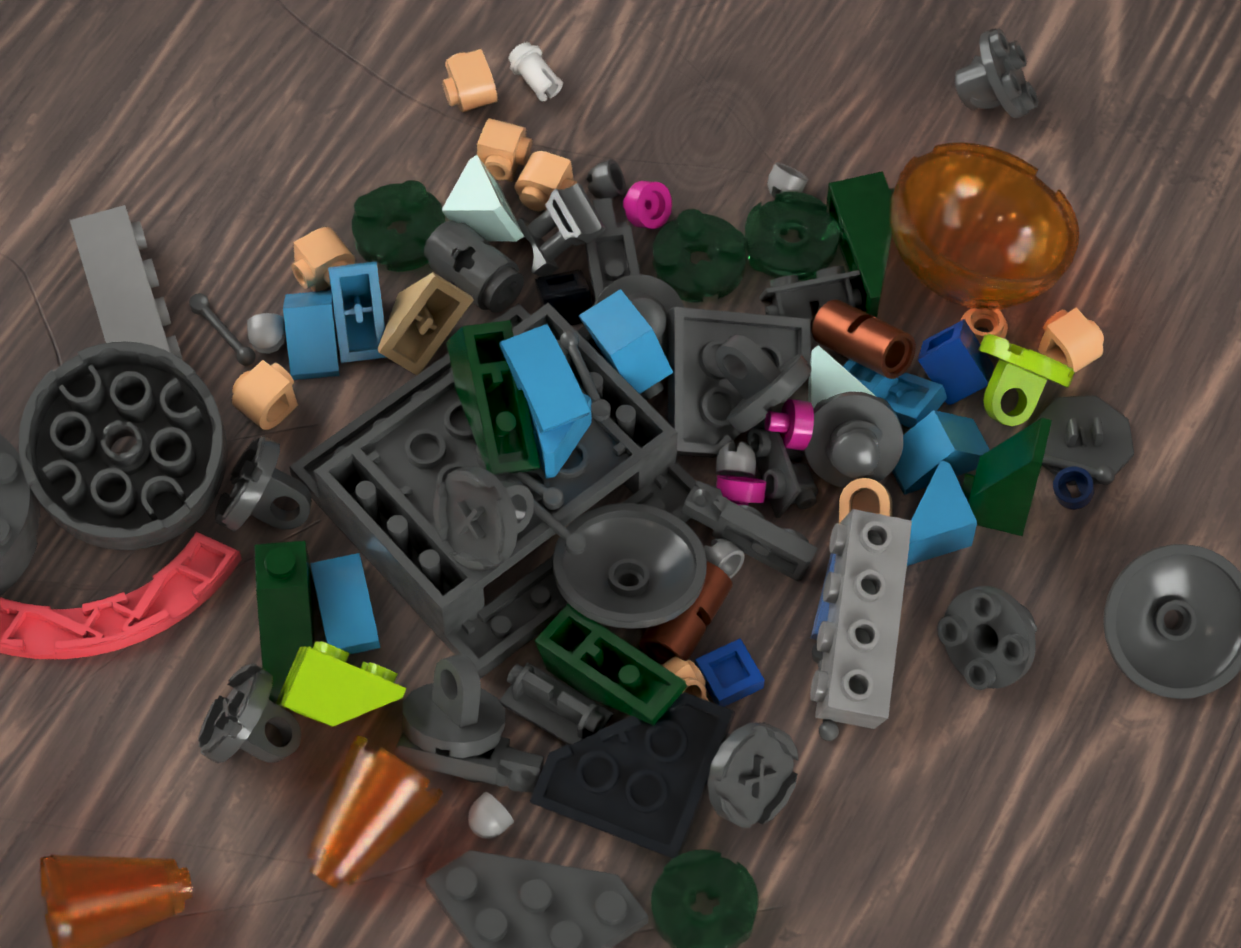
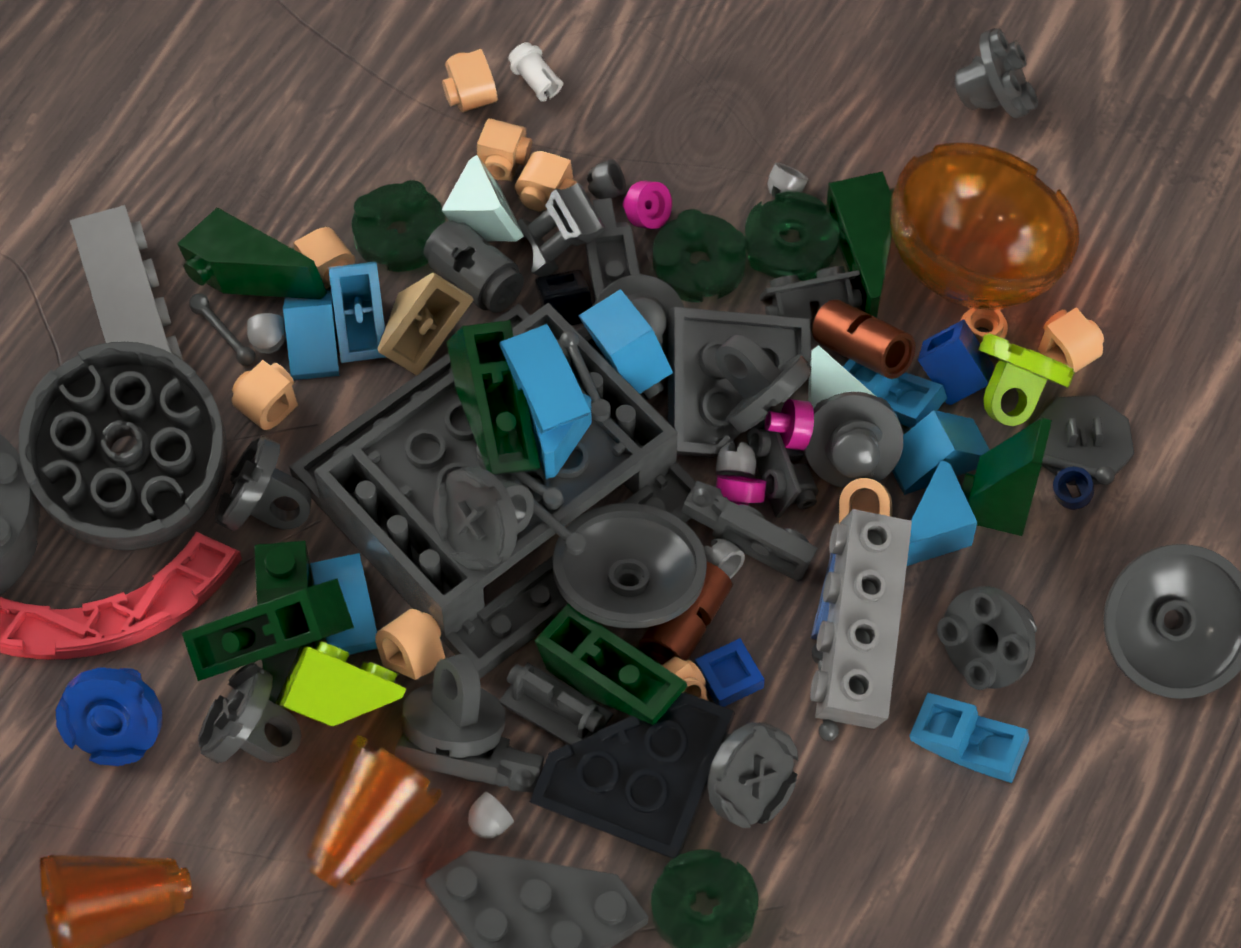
(109, 715): none -> blue tile
(247, 261): none -> dark green slope
(267, 629): none -> dark green slope
(410, 644): none -> light nougat plate
(972, 741): none -> dark azure slope

